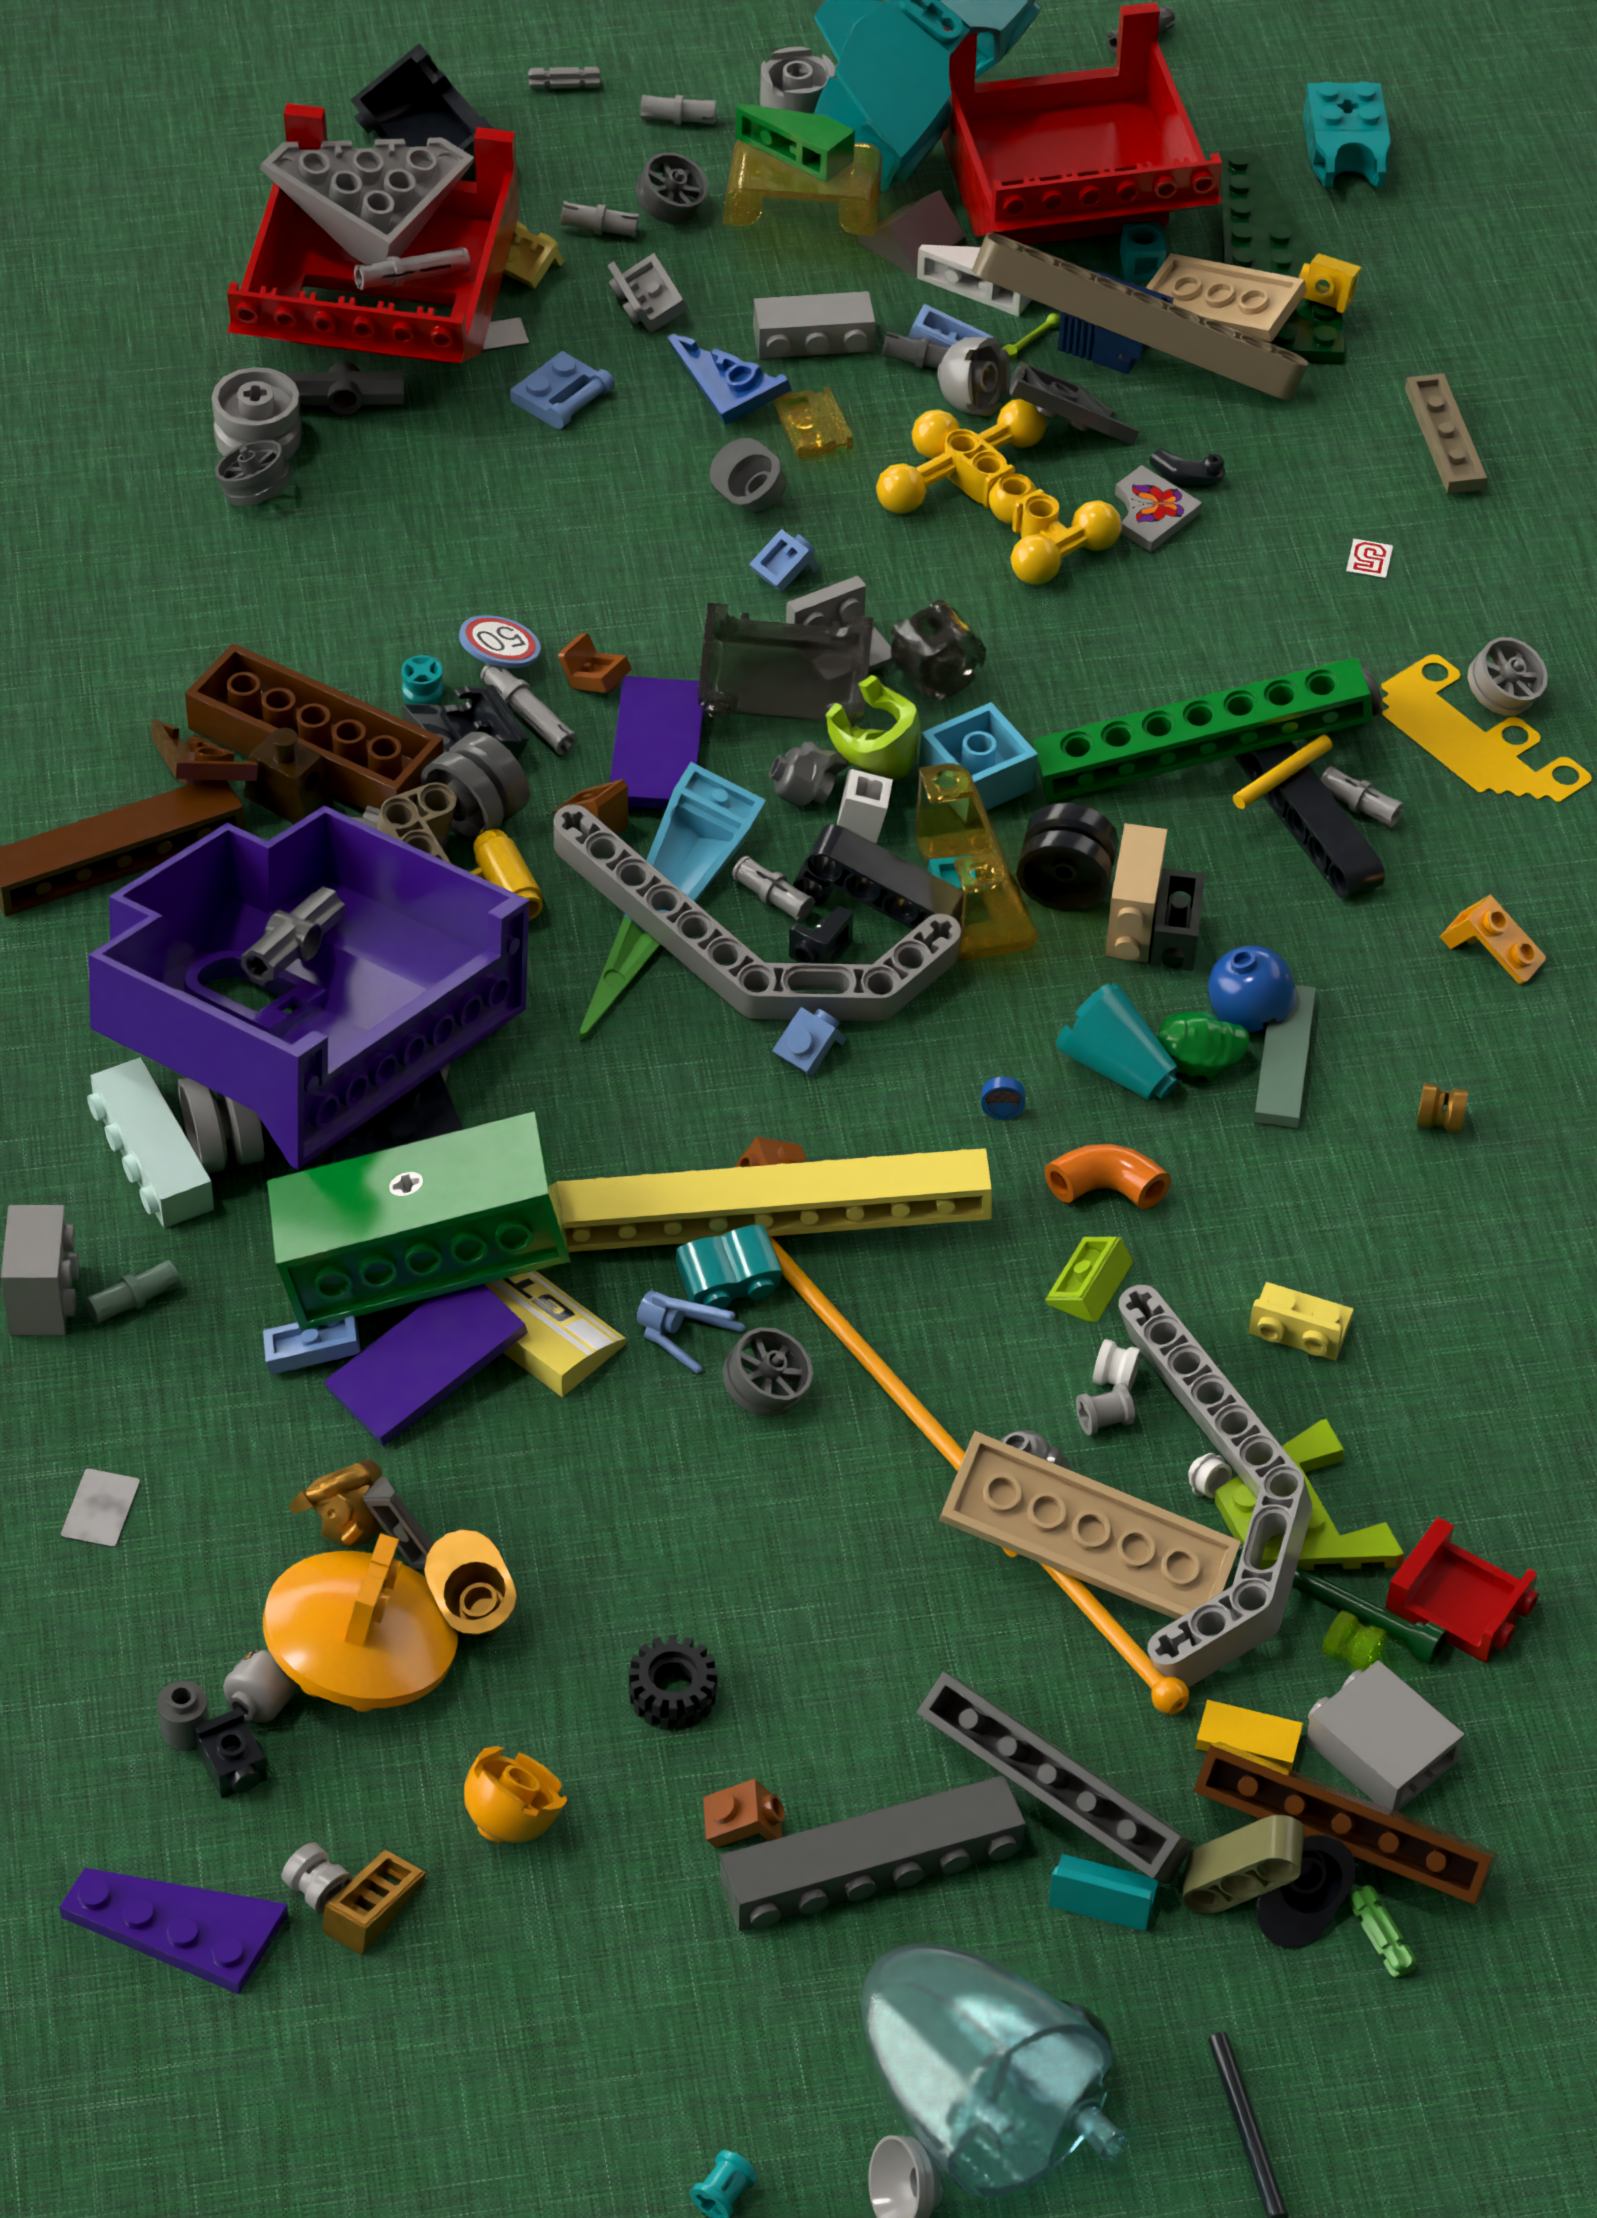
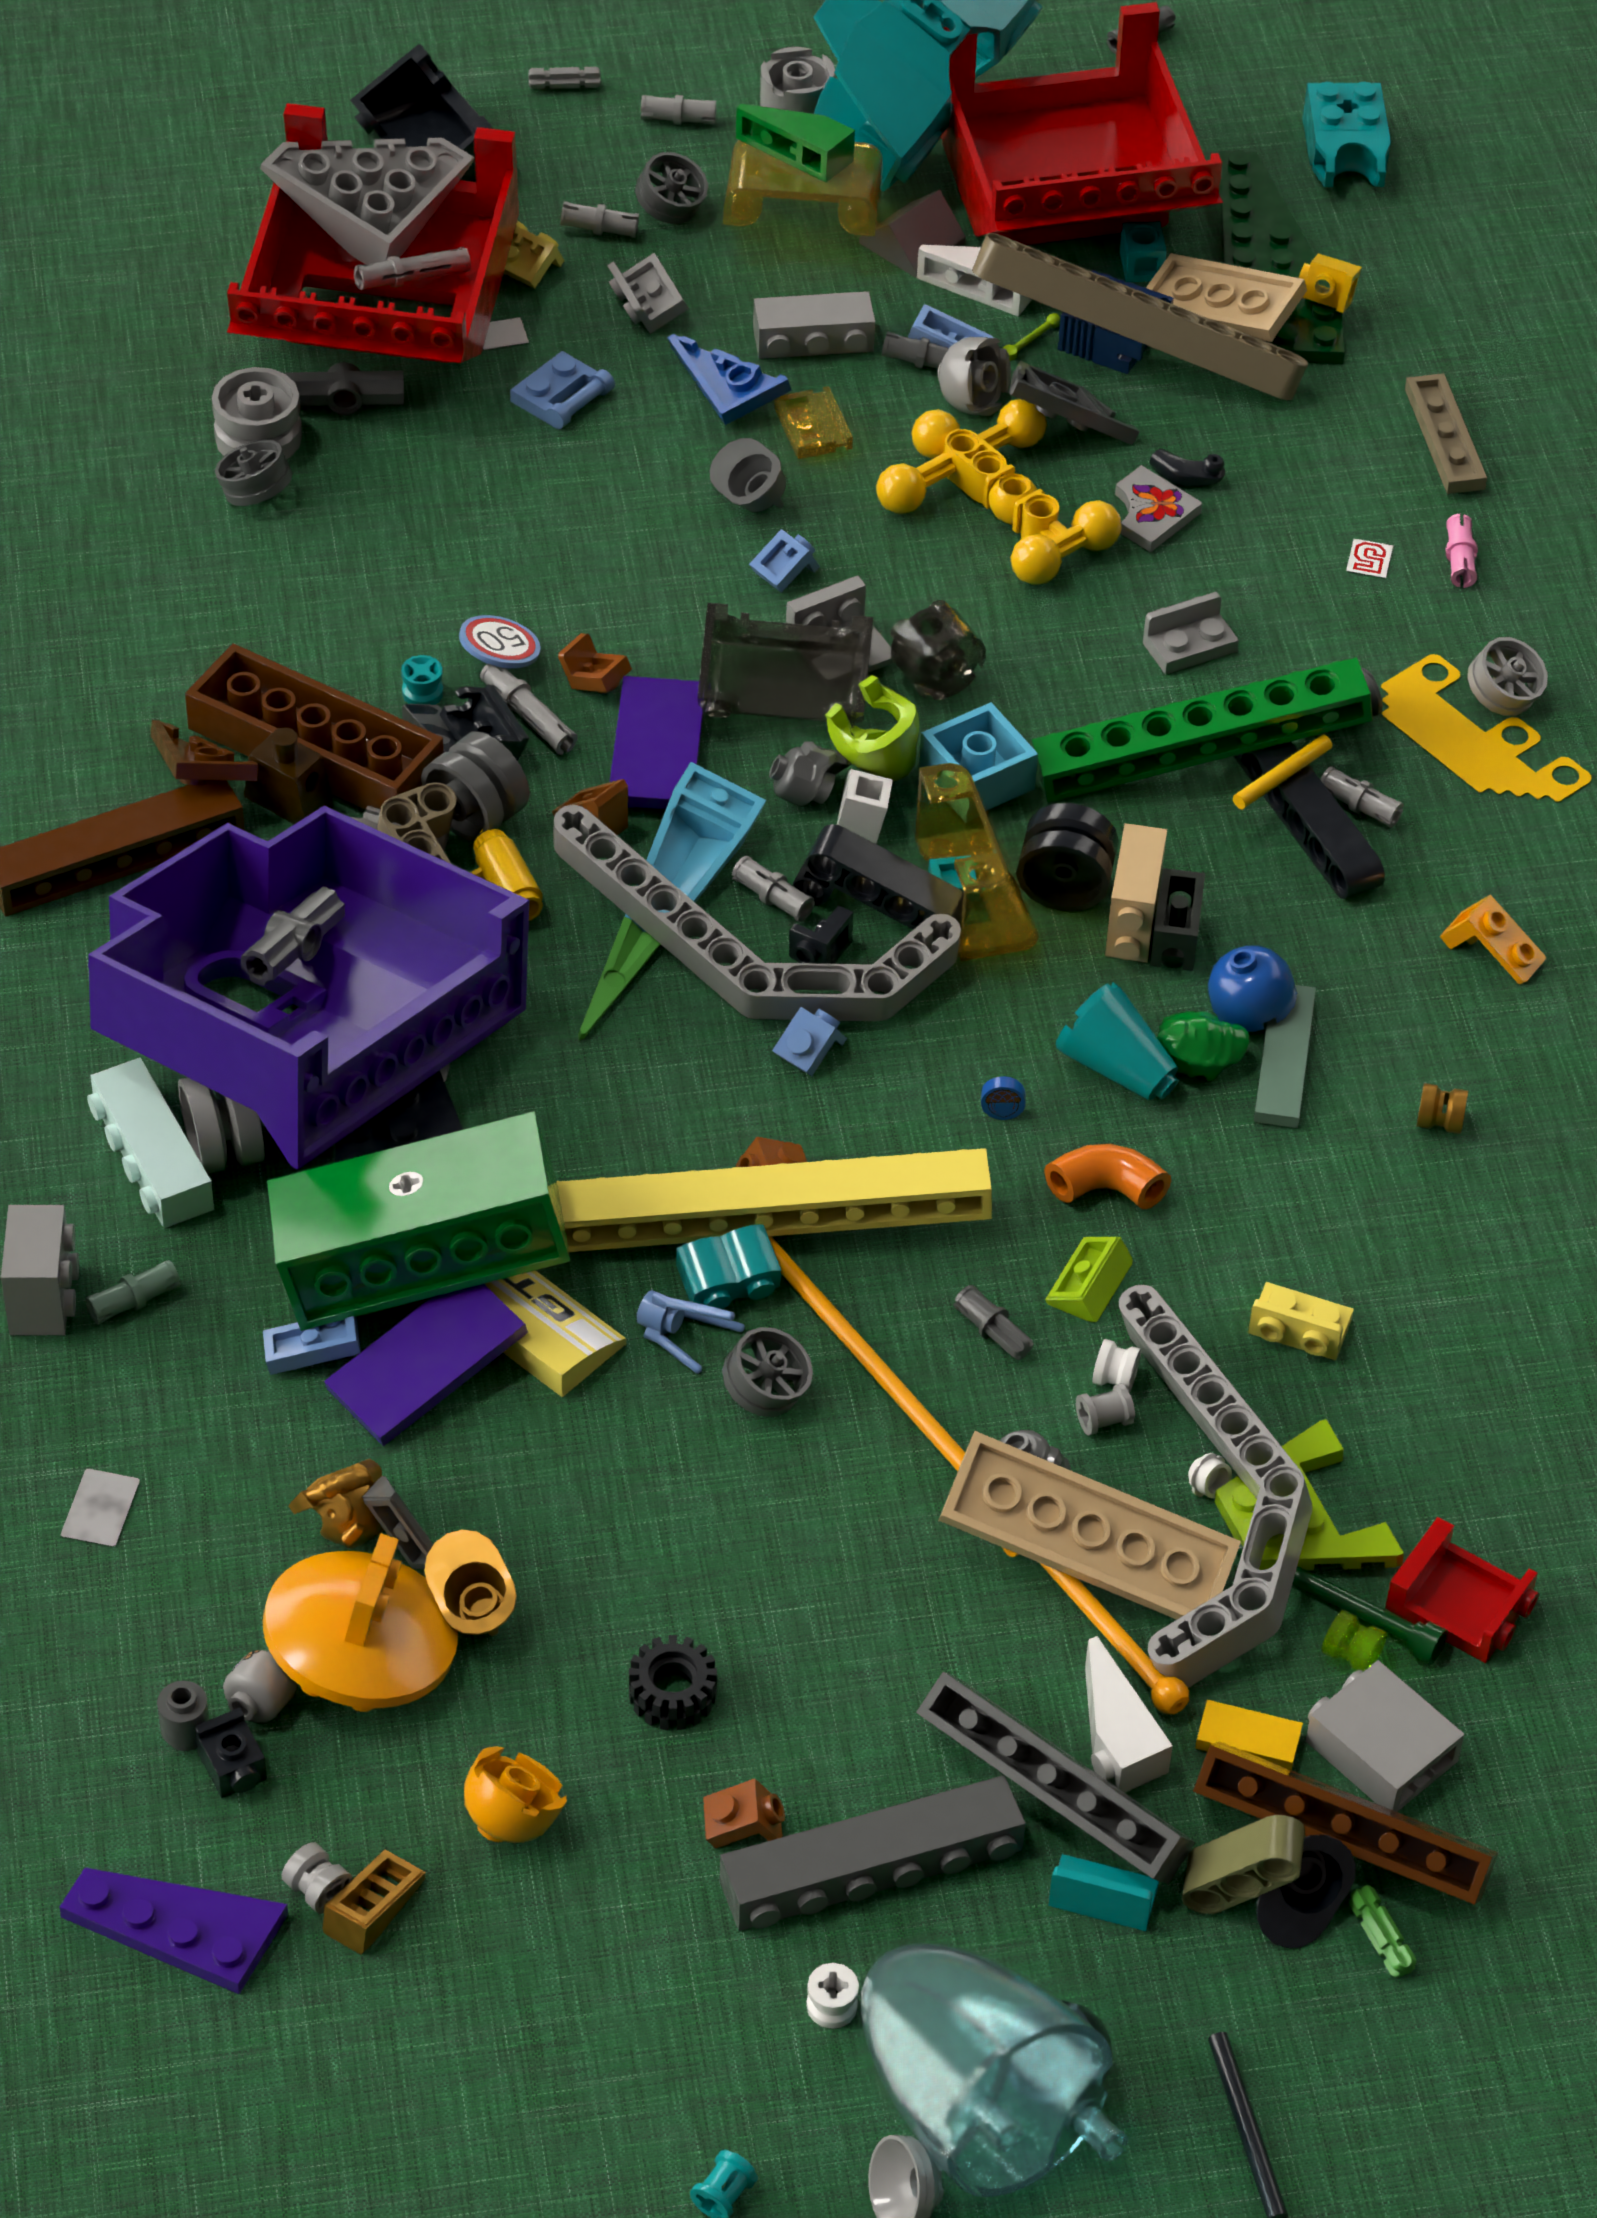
(829, 2008): none -> white wheel
(993, 1322): none -> dark grey axle
(1124, 1735): none -> white slope
(1188, 633): none -> light grey bracket
(1461, 550): none -> bright pink pin

